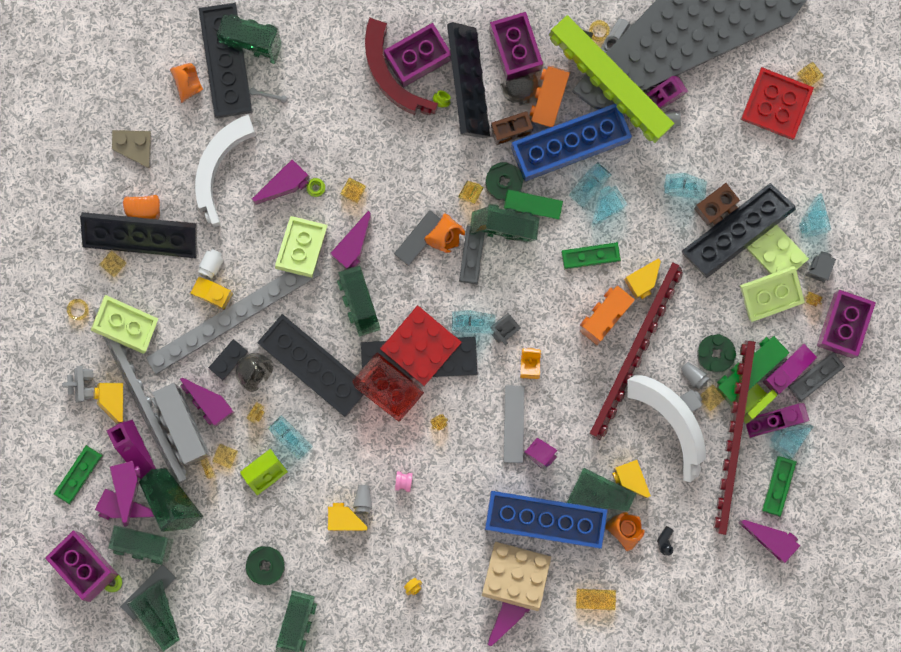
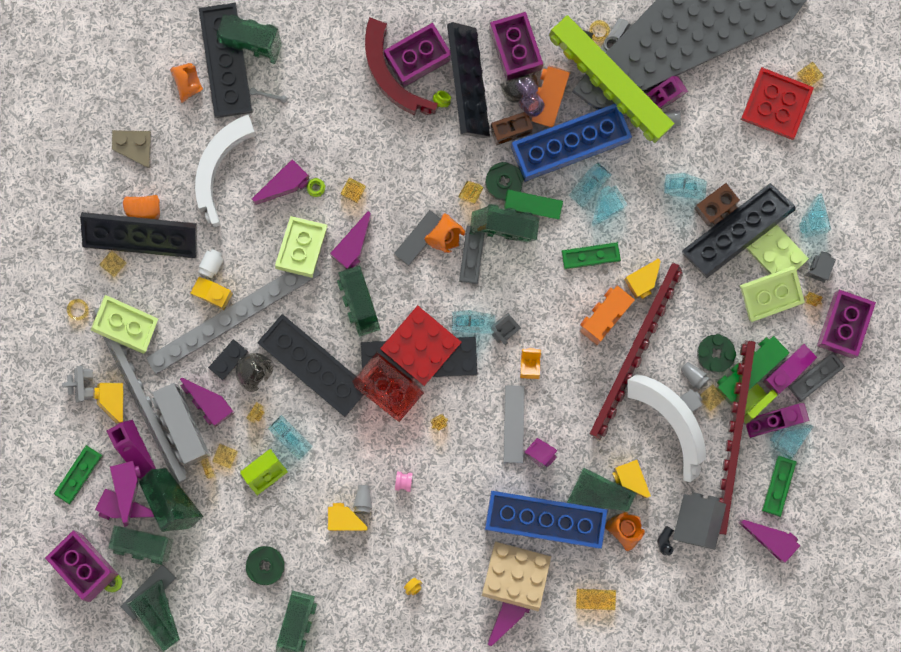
(530, 101): none -> clear purple piece
(699, 520): none -> dark grey brick

